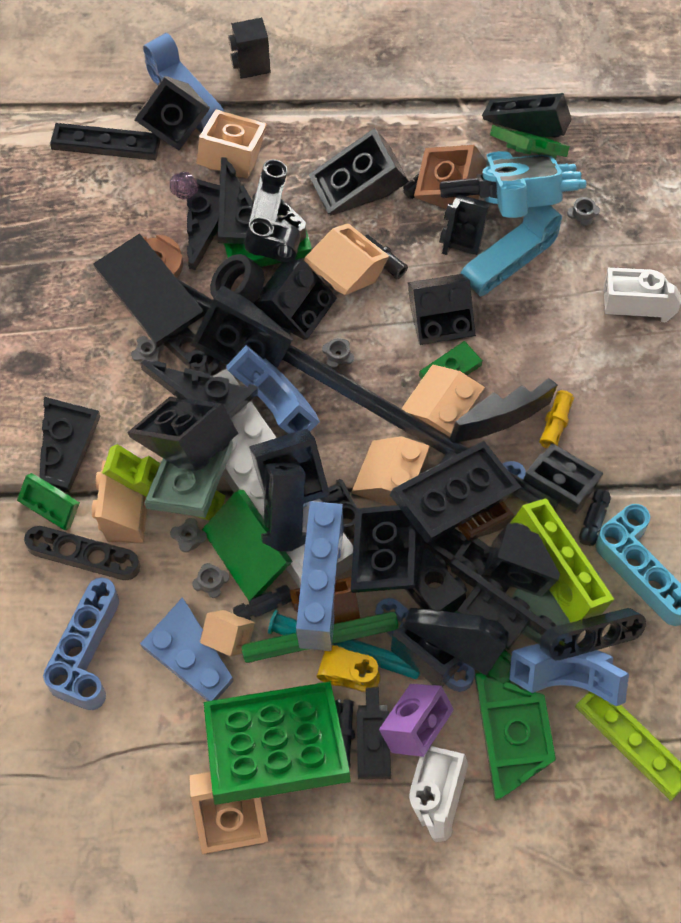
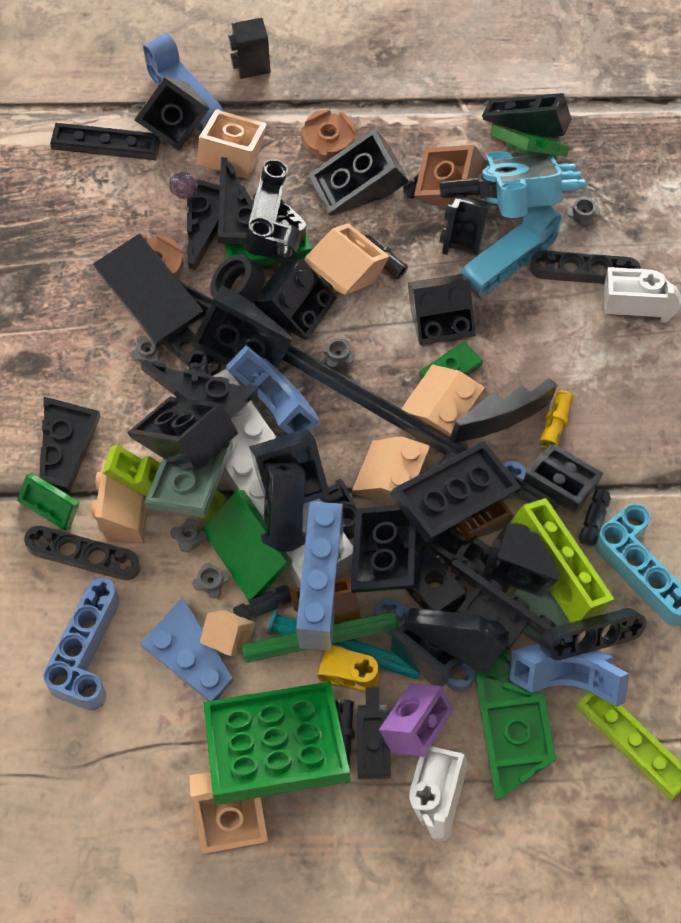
(327, 147): none -> nougat plate
(582, 260): none -> black beam

